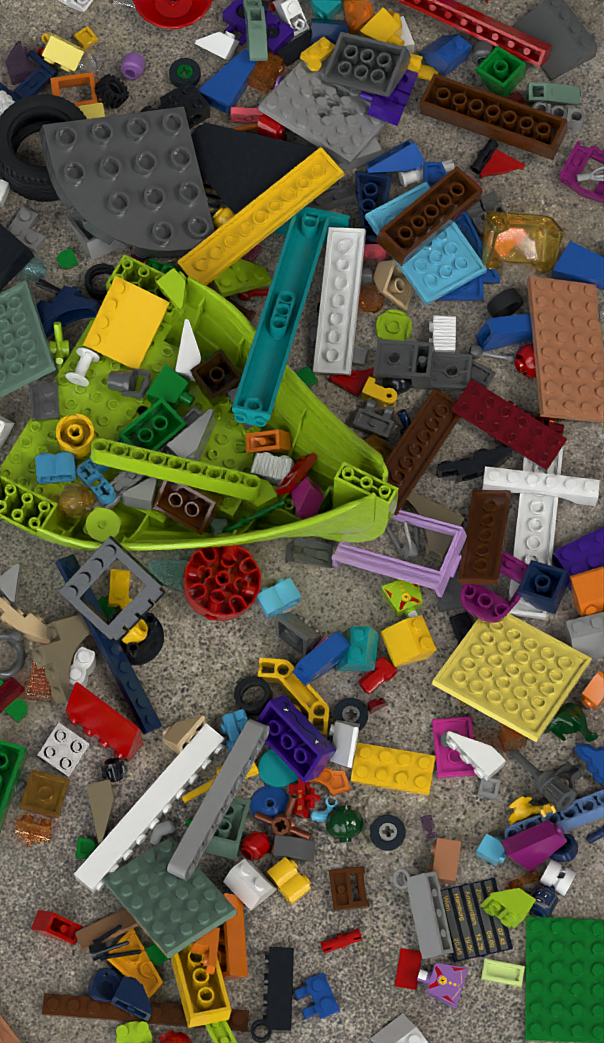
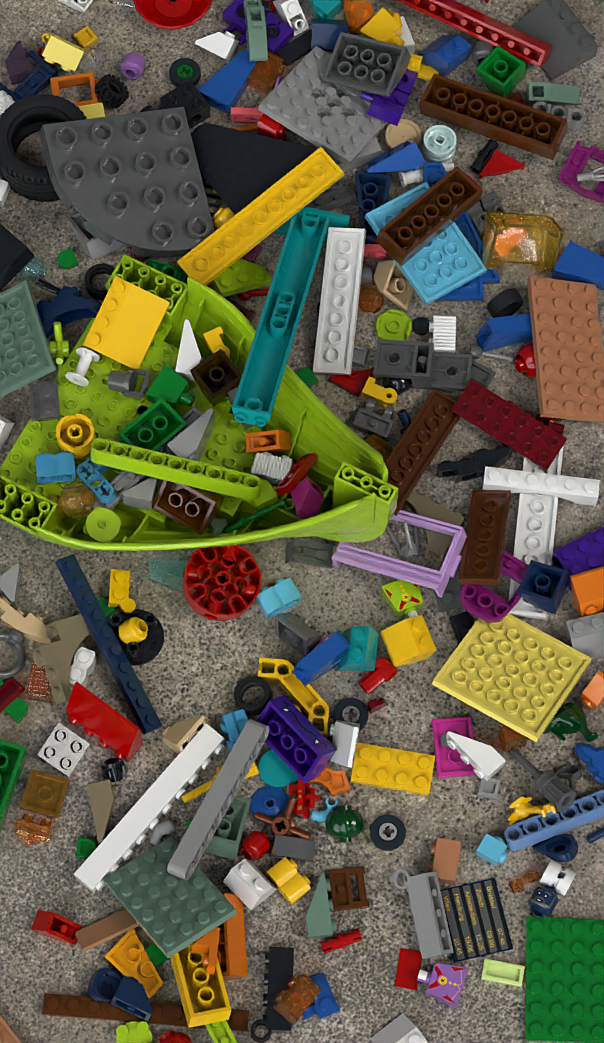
(22, 229): light grey plate -> none
(92, 571): hinge -> none
(101, 950): black plant -> none
(174, 289): lime slope -> none
(214, 341): none -> yellow leg
(297, 997): none -> clear orange brick
(317, 53): yellow hinge -> none
(318, 916): none -> sand green slope
(405, 130): none -> tan piece
(420, 326): none -> black piece
(428, 825): clear purple piece -> none
(439, 144): none -> light aqua wheel
(509, 906): lime slope -> none
(535, 844): magenta slope -> none

